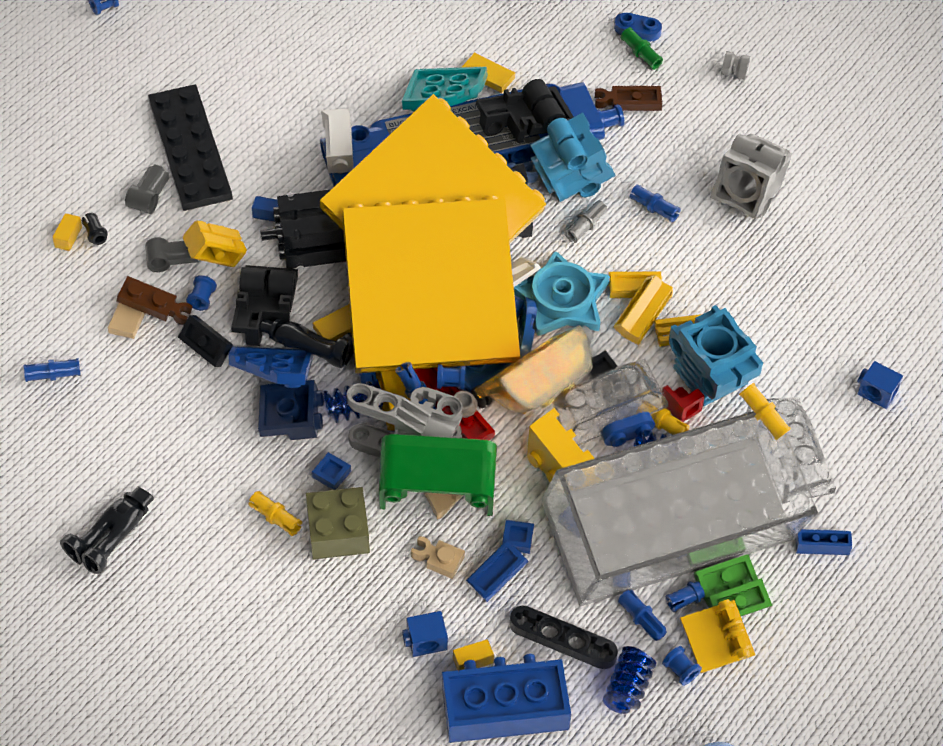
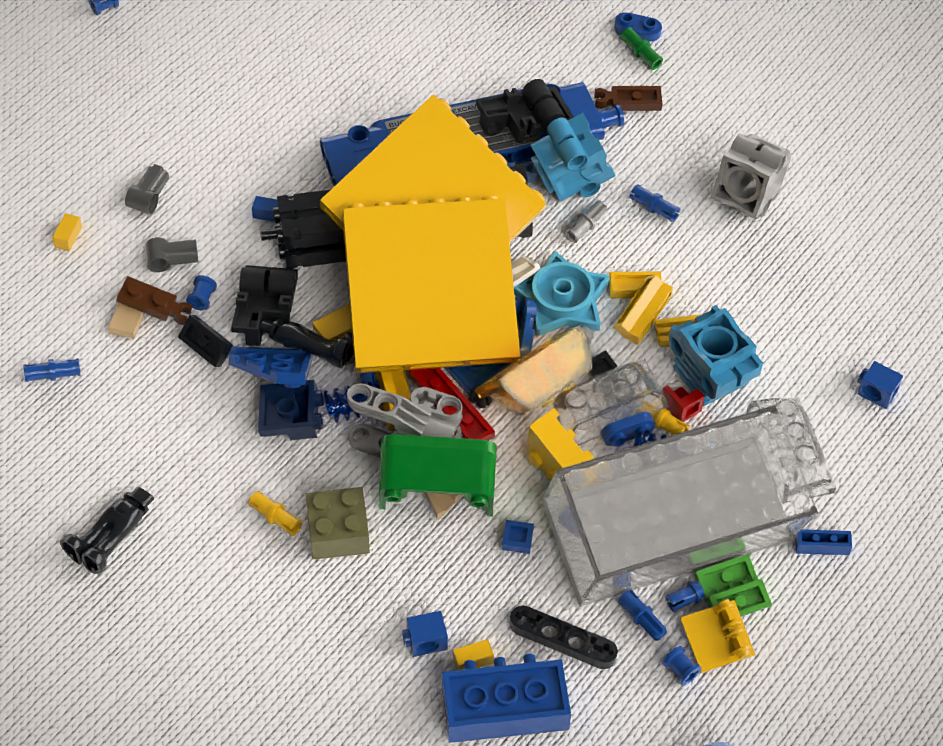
(96, 233): black pin -> none
(190, 147): black plate -> none
(214, 244): yellow brick -> none
(331, 471): blue plate -> none
(338, 140): white window -> none
(410, 380): blue pin -> none
(441, 558): tan plate -> none
(450, 84): teal plate -> none
(451, 377): blue bush -> none
(469, 404): light grey plate -> none
(497, 570): blue tile -> none
(498, 76): yellow tile -> none
(629, 680): clear blue piece -> none
(740, 68): light grey wheel -> none
(764, 411): yellow pin -> none

